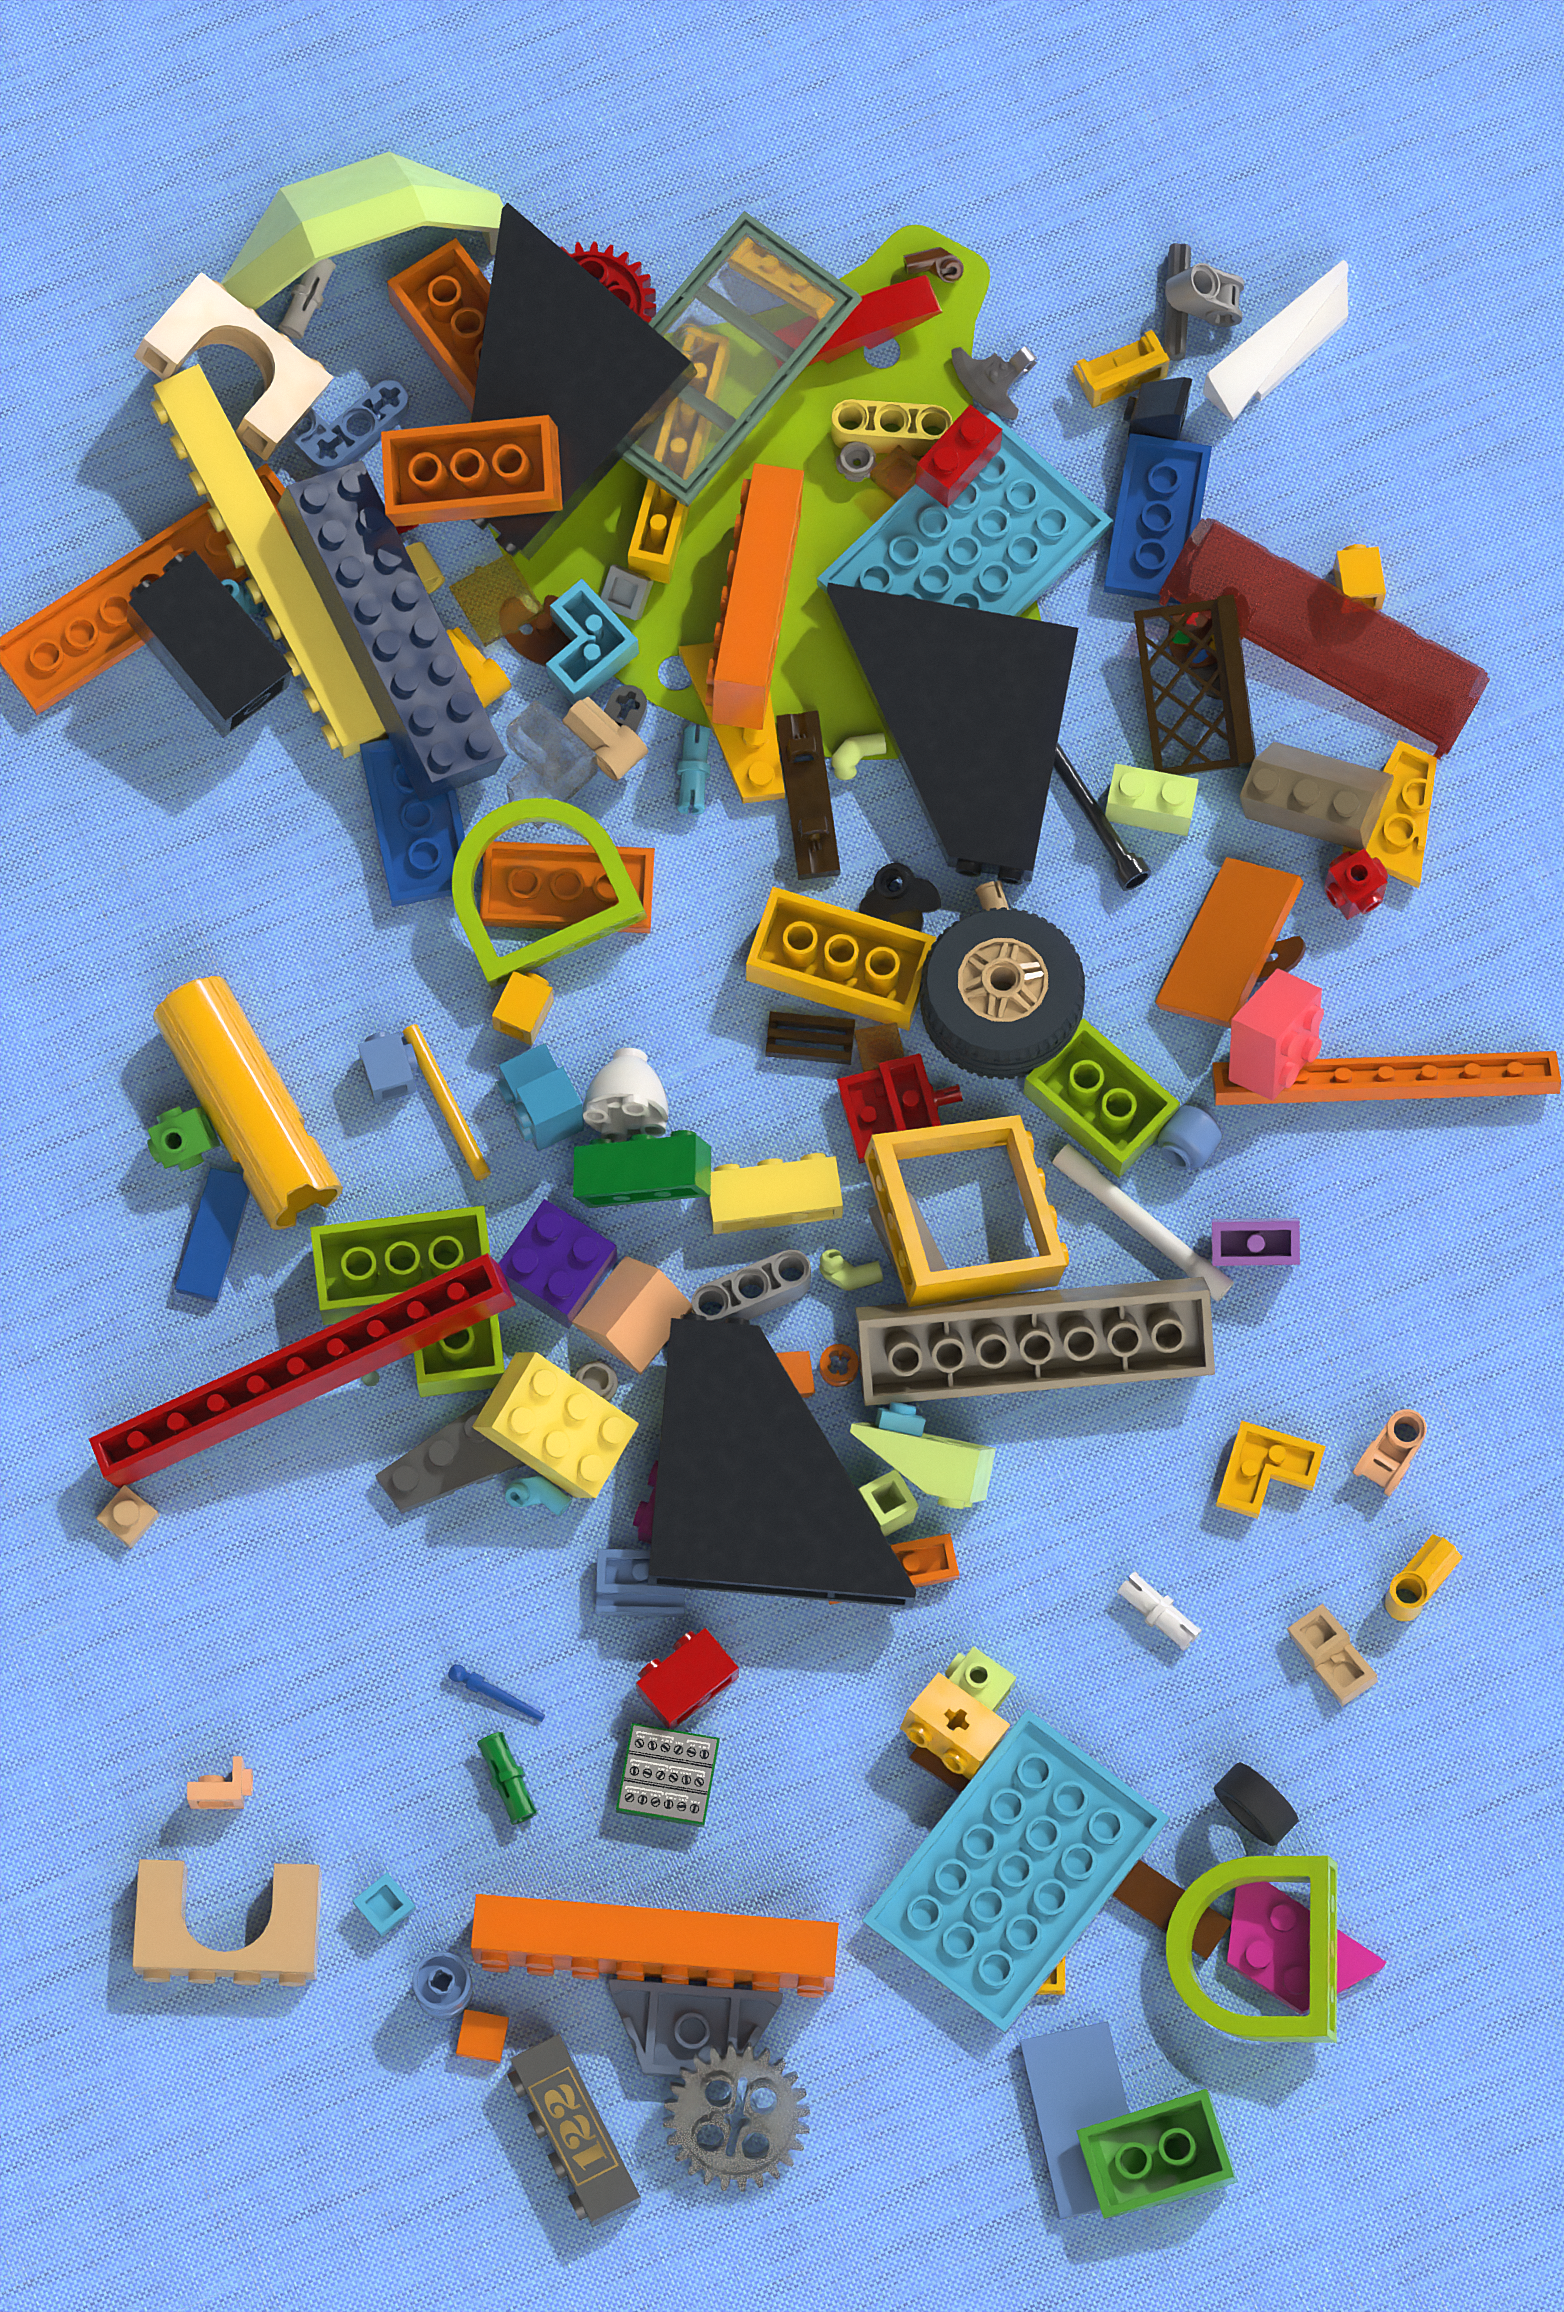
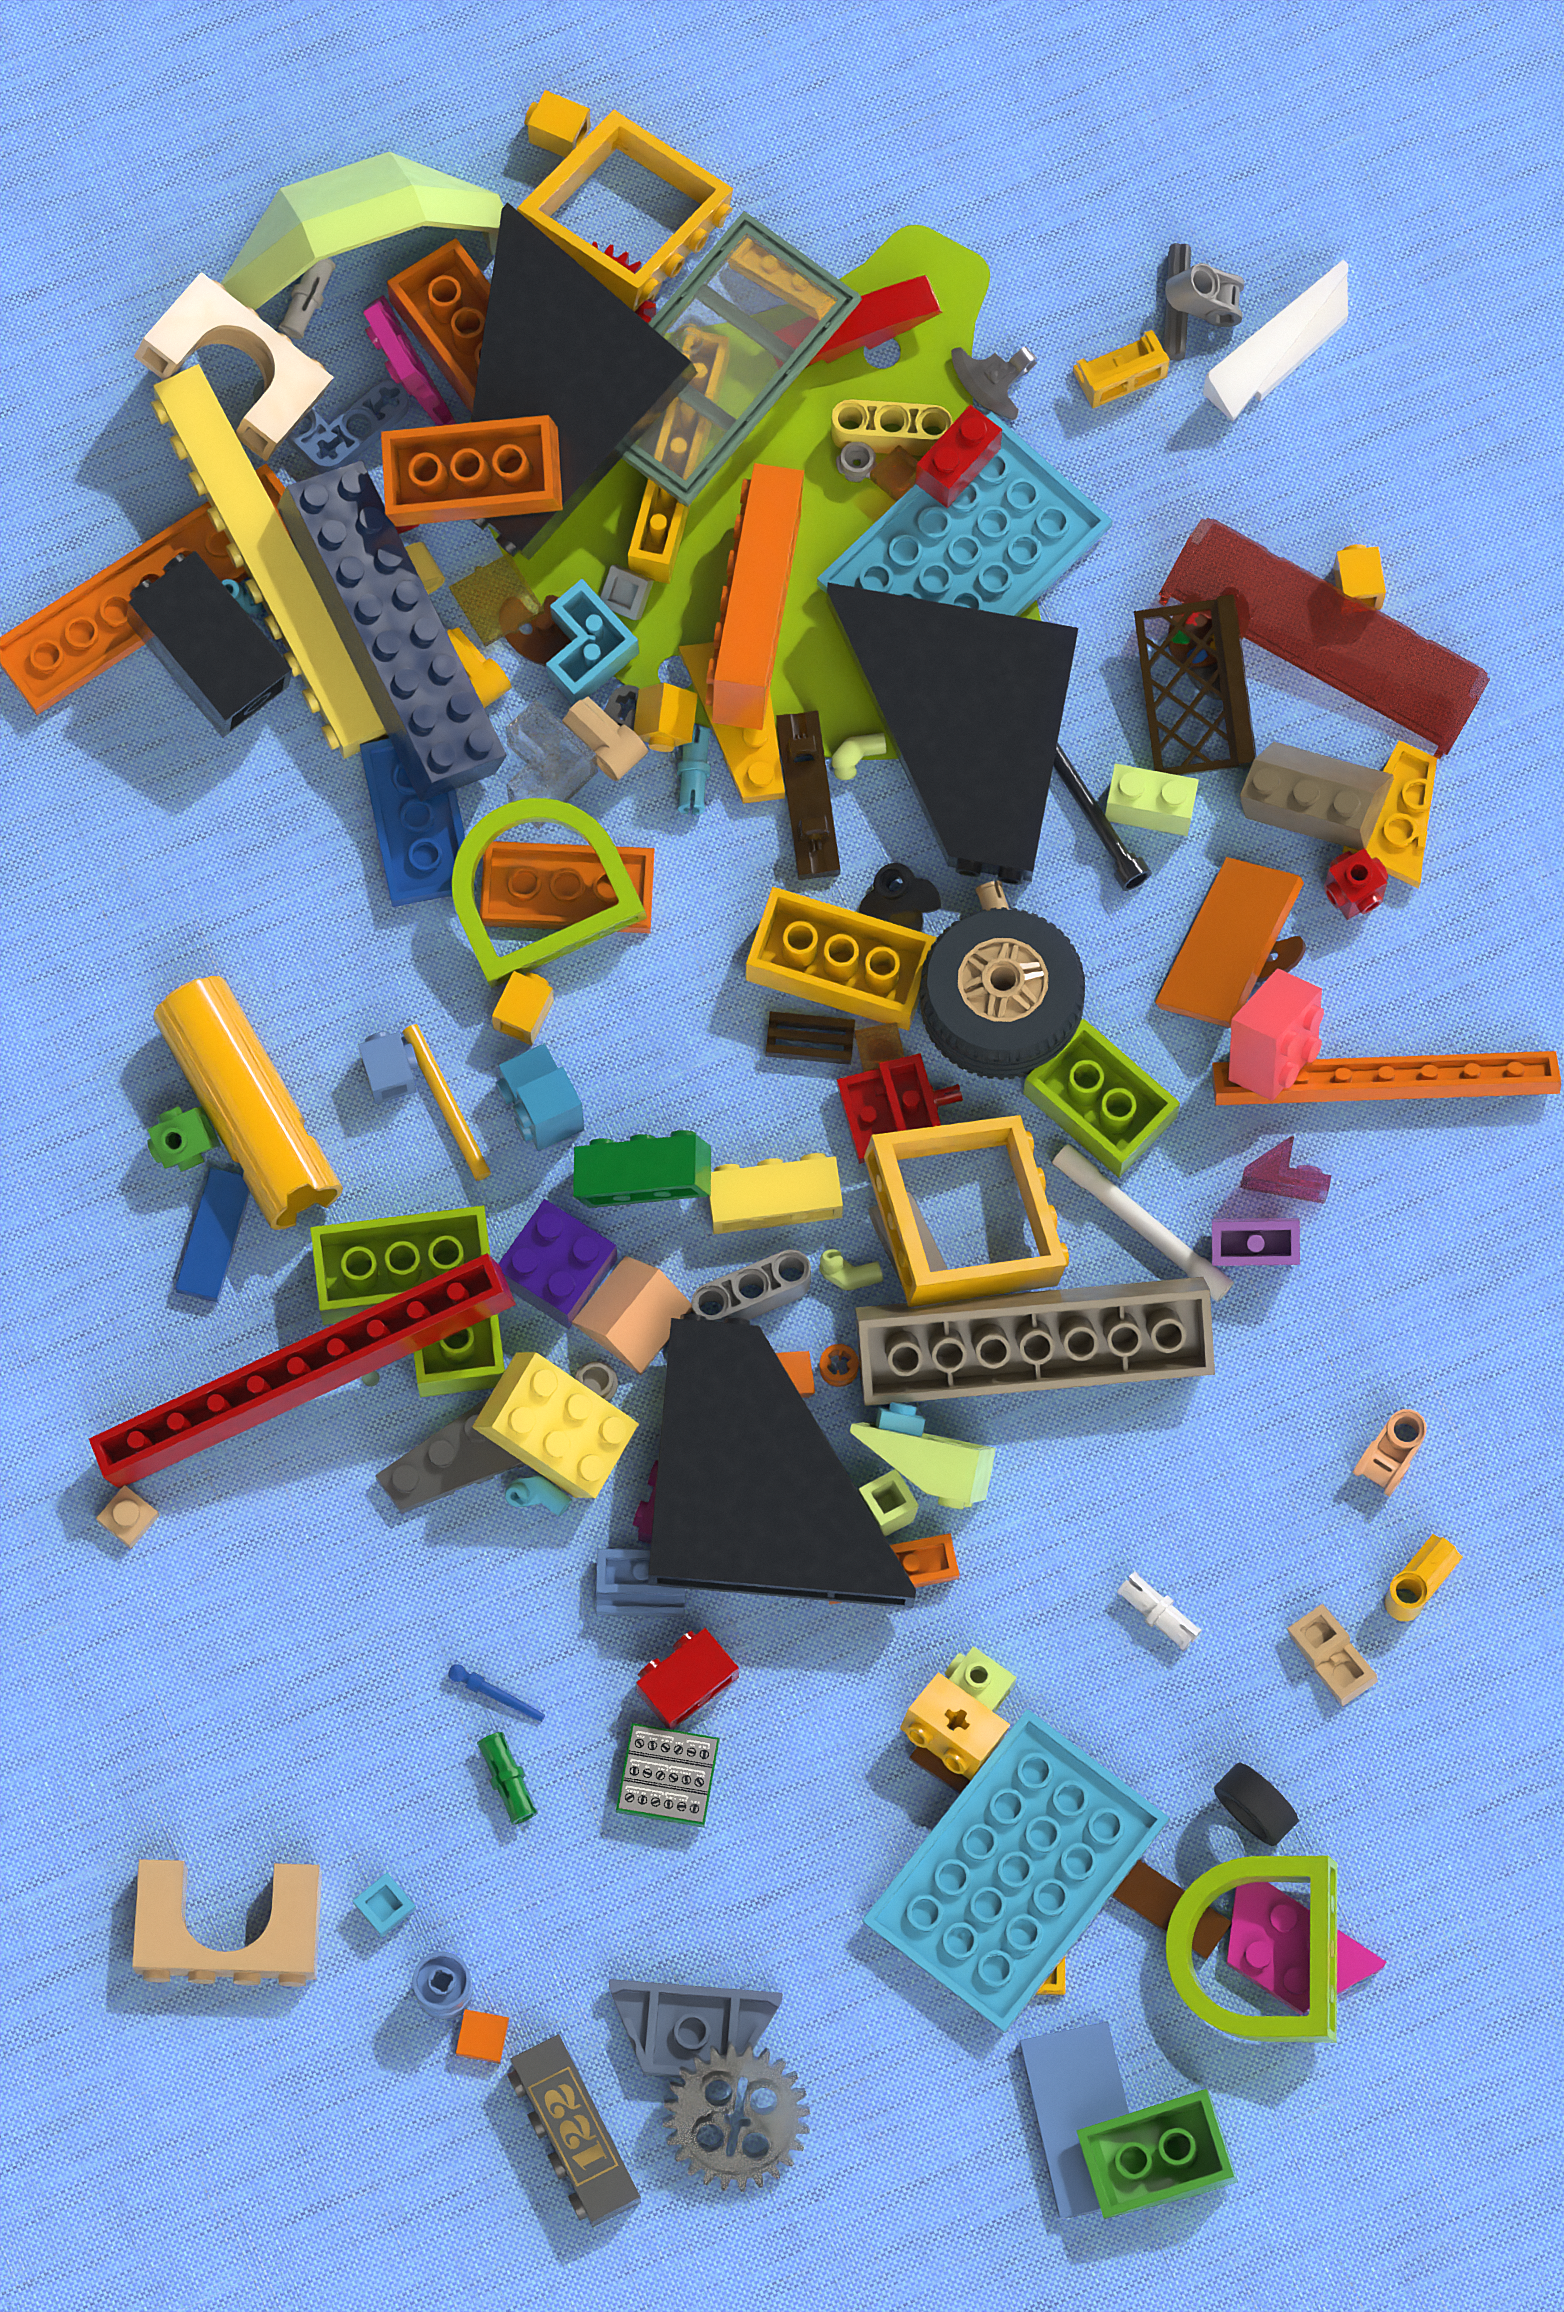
(215, 1793): light nougat bracket -> none
(404, 362): none -> dark pink wing
(557, 123): none -> yellow brick
(626, 1098): white piece -> none
(654, 1944): orange brick -> none
(661, 159): none -> yellow window
(665, 716): none -> yellow brick
(935, 261): reddish brown arm -> none
(1155, 513): blue plate -> none
(1159, 408): black slope -> none
(1190, 1137): medium blue head -> none
(1261, 1456): yellow plate -> none
(1274, 1176): none -> clear pink slope

